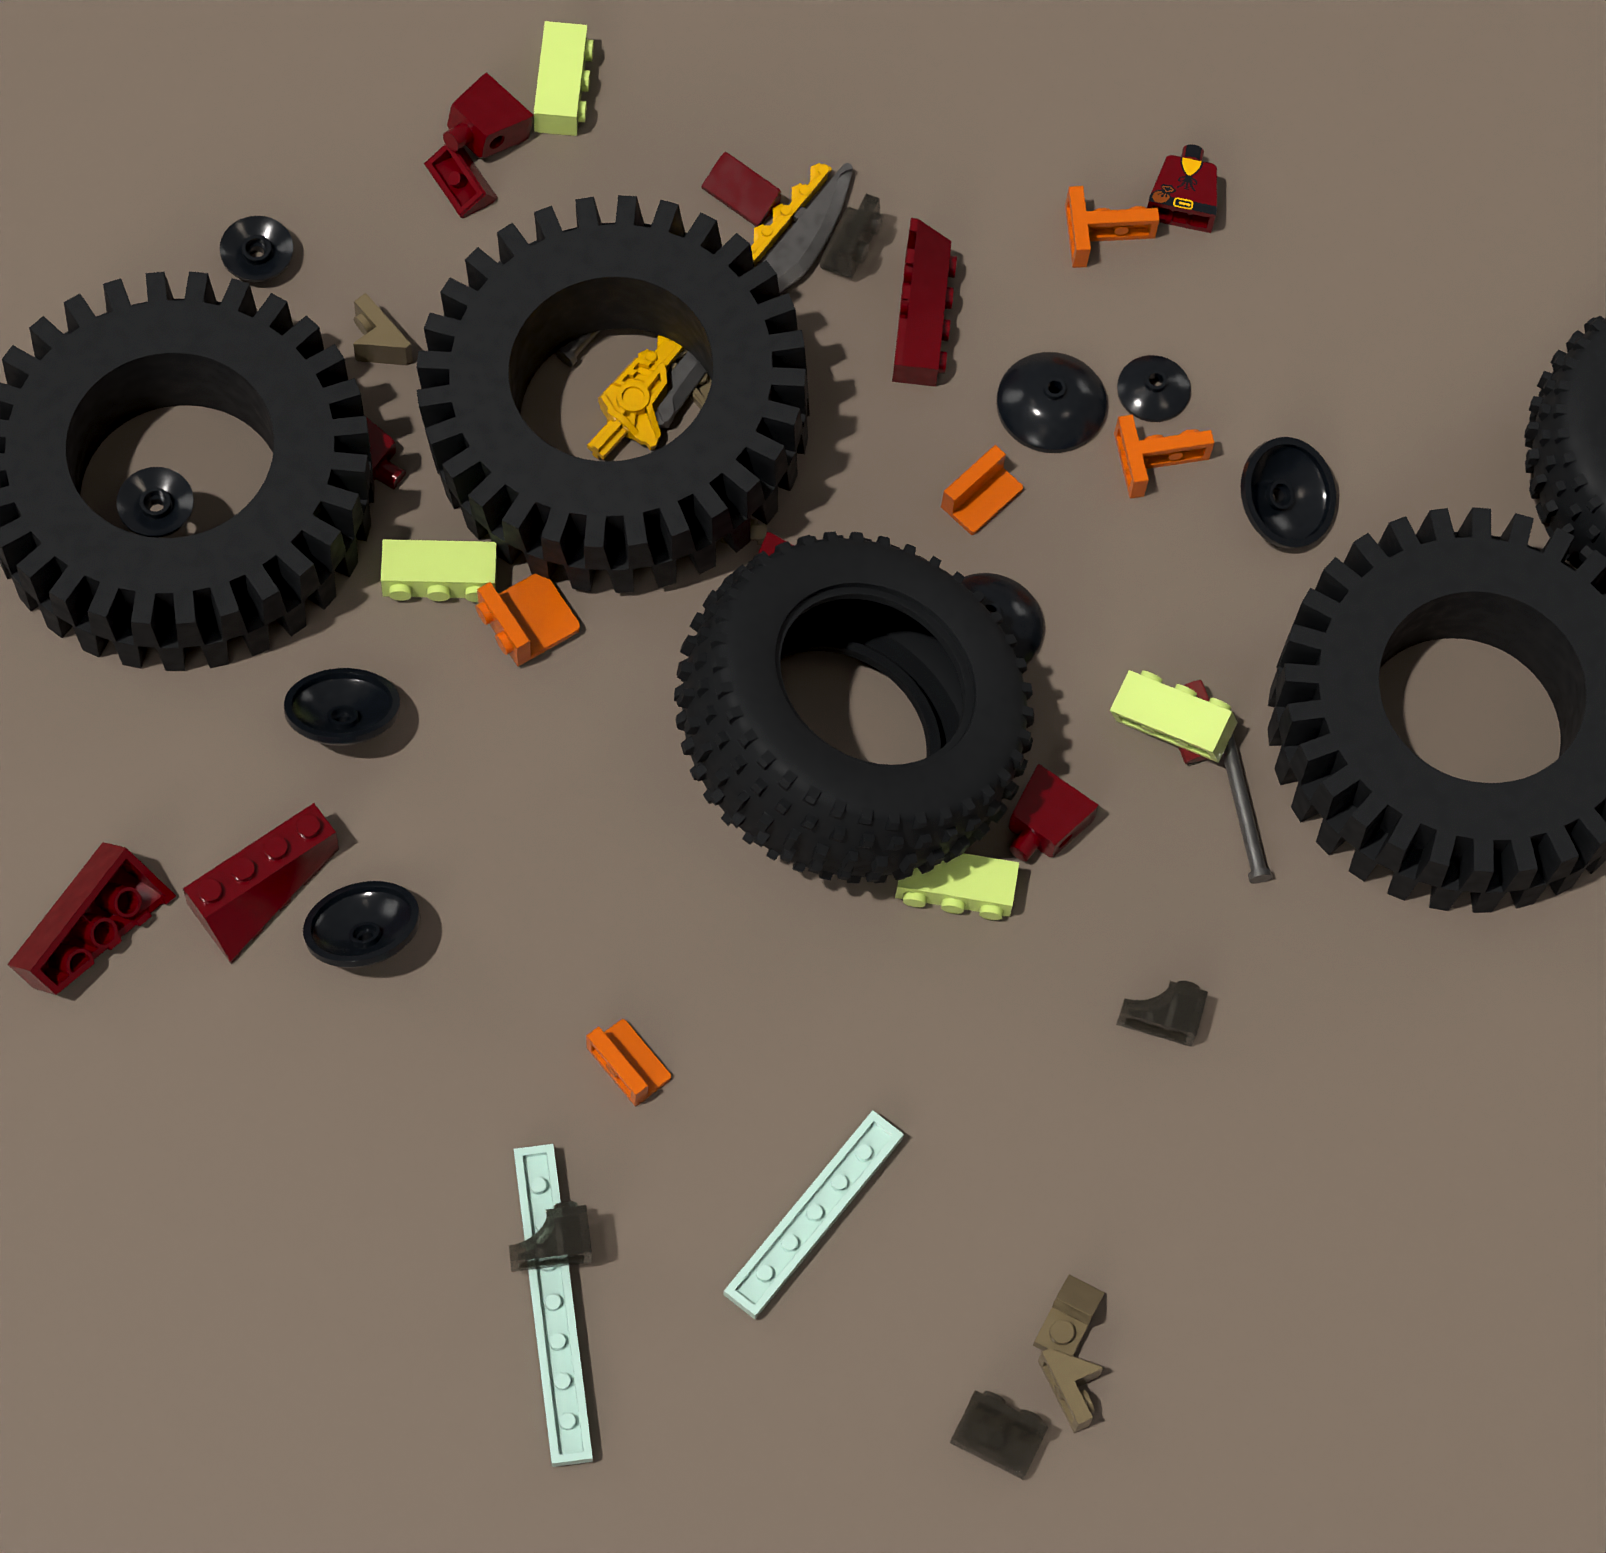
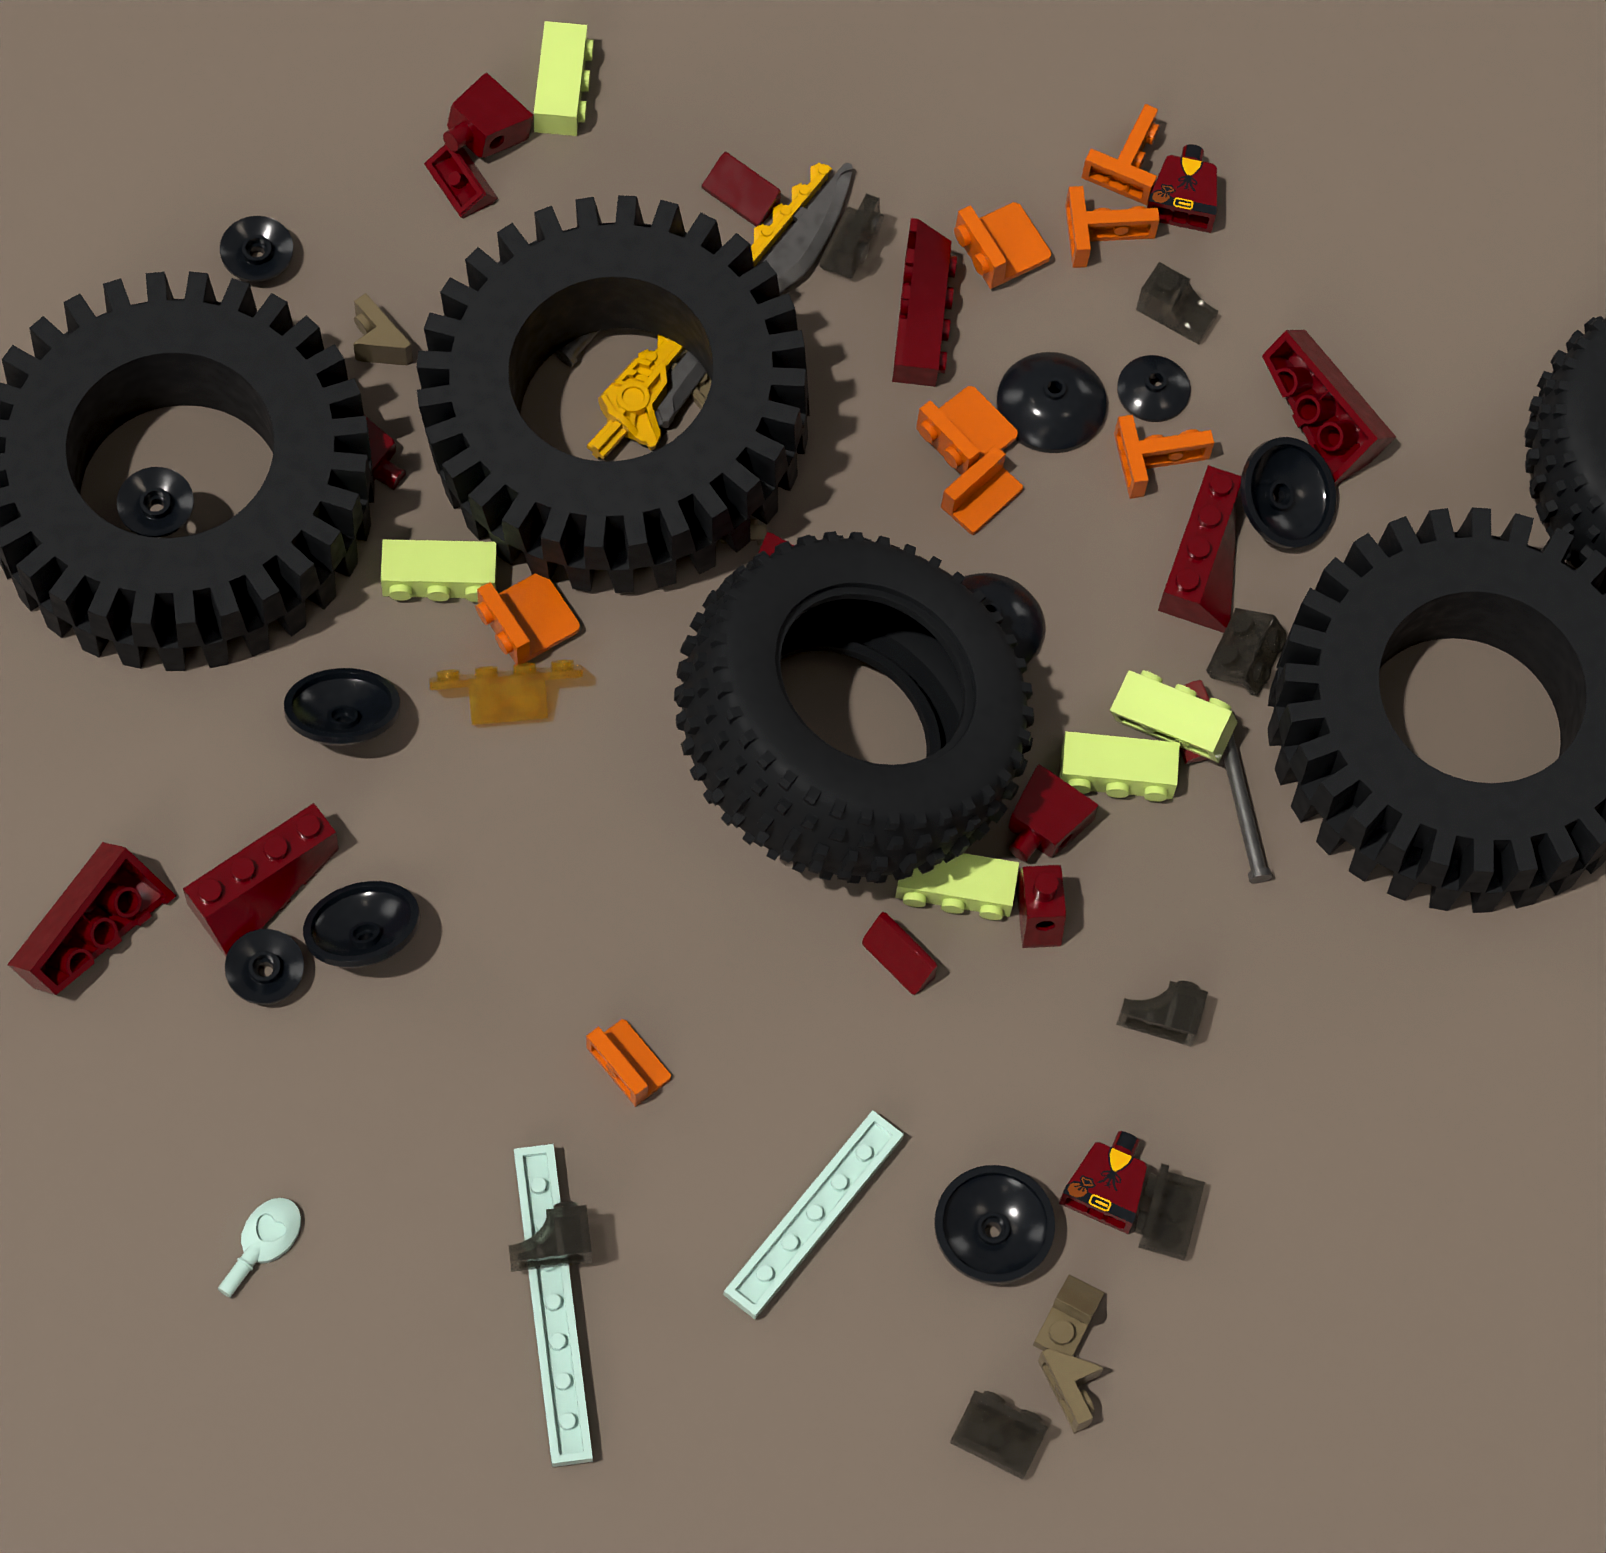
(259, 950): none -> black dish
(265, 1238): none -> light aqua piece
(507, 694): none -> clear yellow bracket
(900, 954): none -> dark red slope
(964, 428): none -> orange bracket
(998, 1199): none -> black dish
(1001, 243): none -> orange bracket
(1041, 899): none -> dark red torso
(1108, 1183): none -> dark red torso
(1120, 765): none -> yellowish green brick
(1125, 173): none -> orange bracket
(1170, 1213): none -> clear smoke bracket
(1174, 303): none -> clear smoke arch
(1204, 565): none -> dark red wedge
(1248, 650): none -> clear smoke bracket
(1326, 405): none -> dark red wedge

